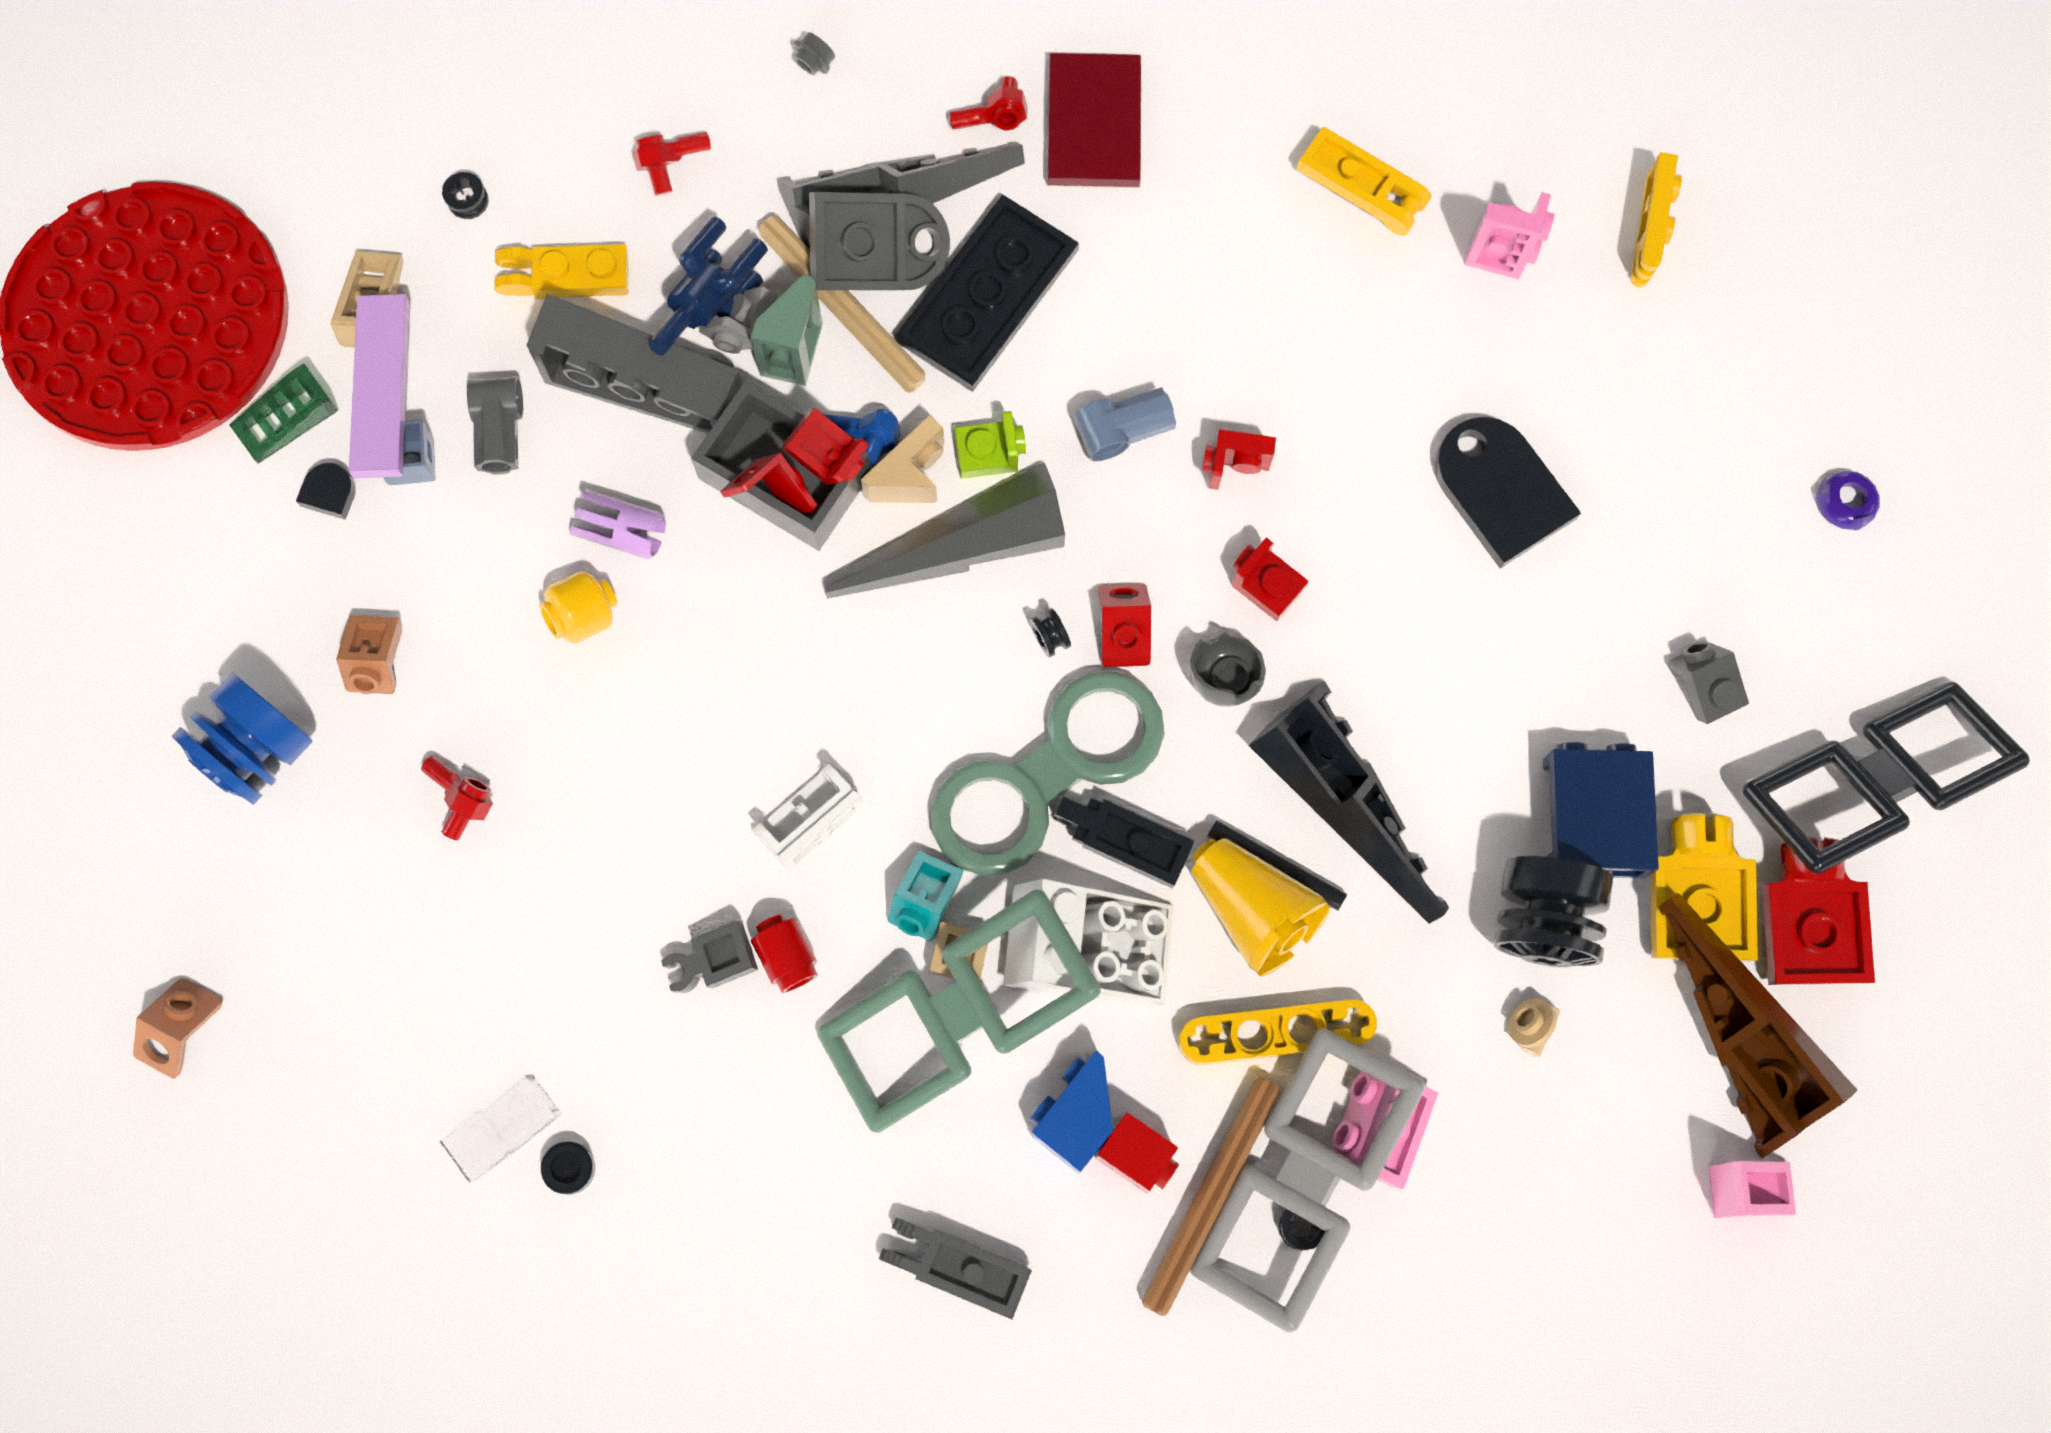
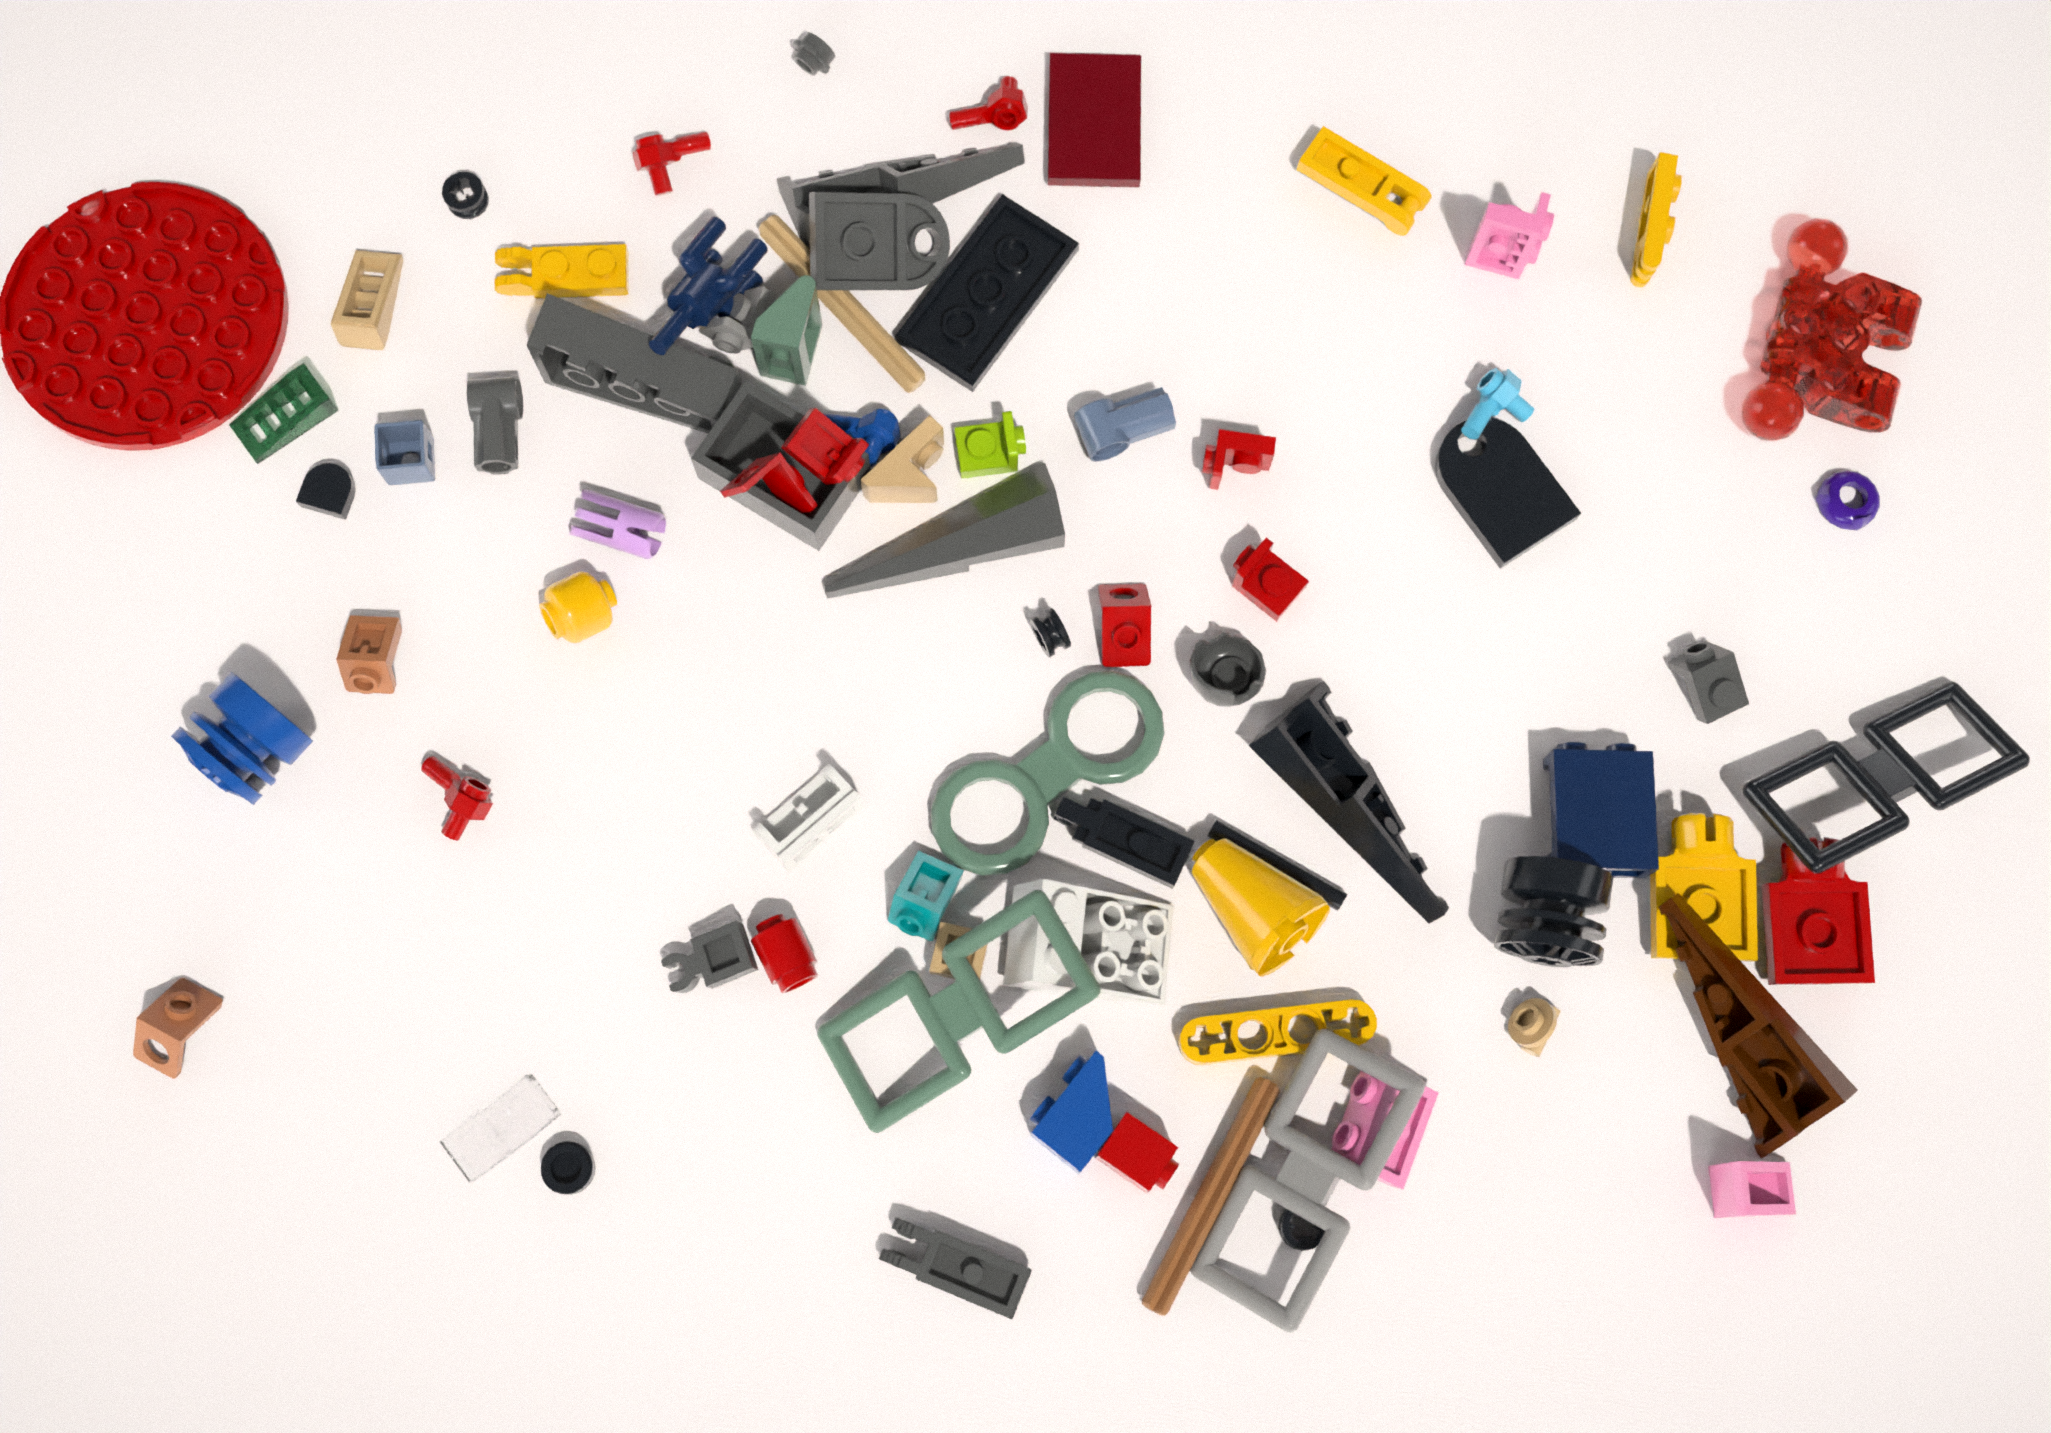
(379, 386): lavender tile -> none
(1498, 392): none -> medium azure piece
(1882, 317): none -> clear red connector

